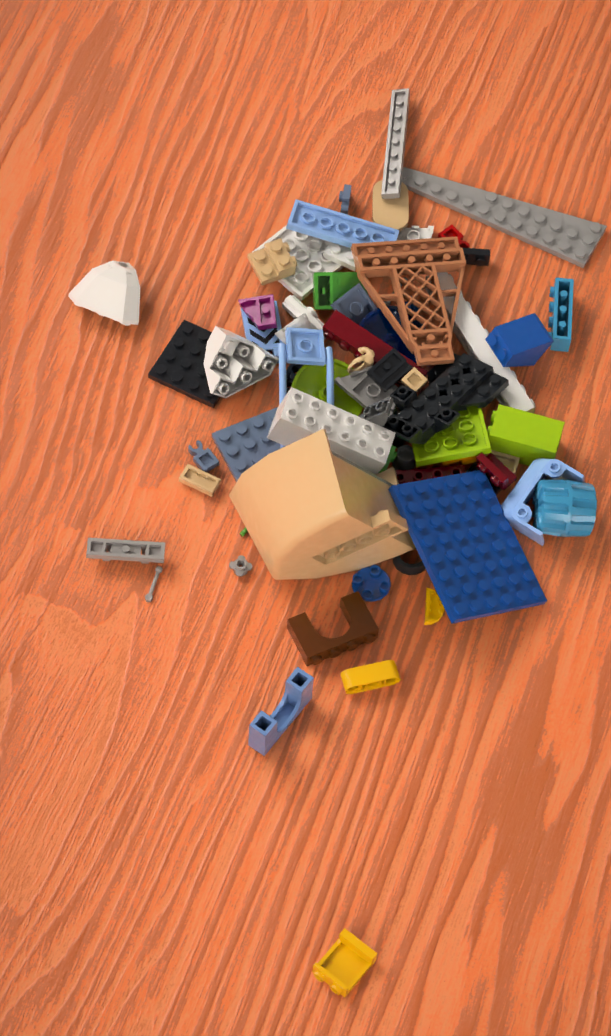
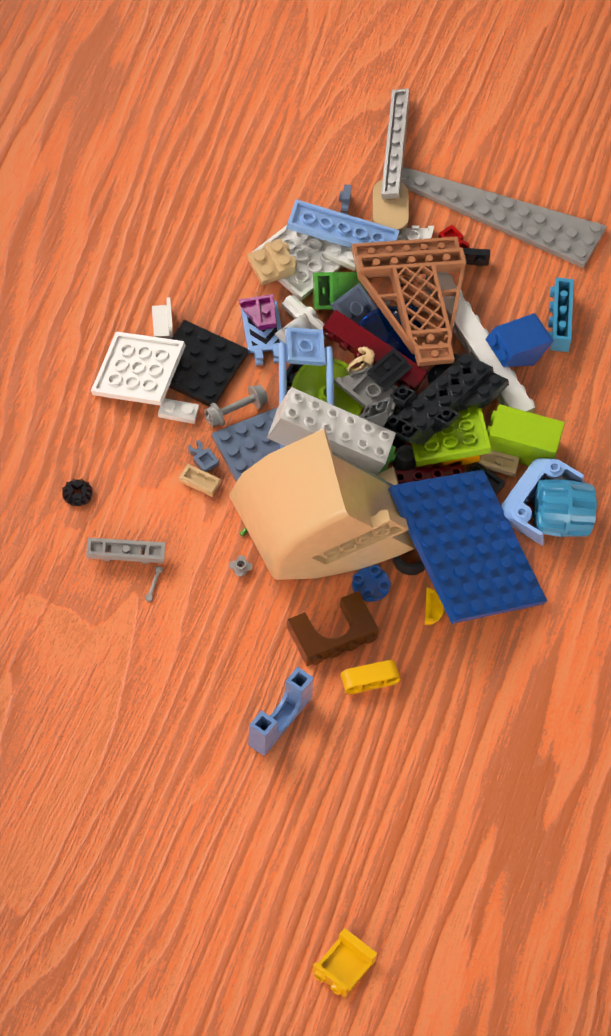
(77, 499): none -> black gear
(110, 292): white brick -> none
(138, 368): none -> white plate
(162, 320): none -> white panel
(178, 411): none -> white plate
(234, 363): white brick -> none
(256, 395): none -> light grey piece
(414, 380): tan plate -> none
(496, 470): dark red bracket -> none

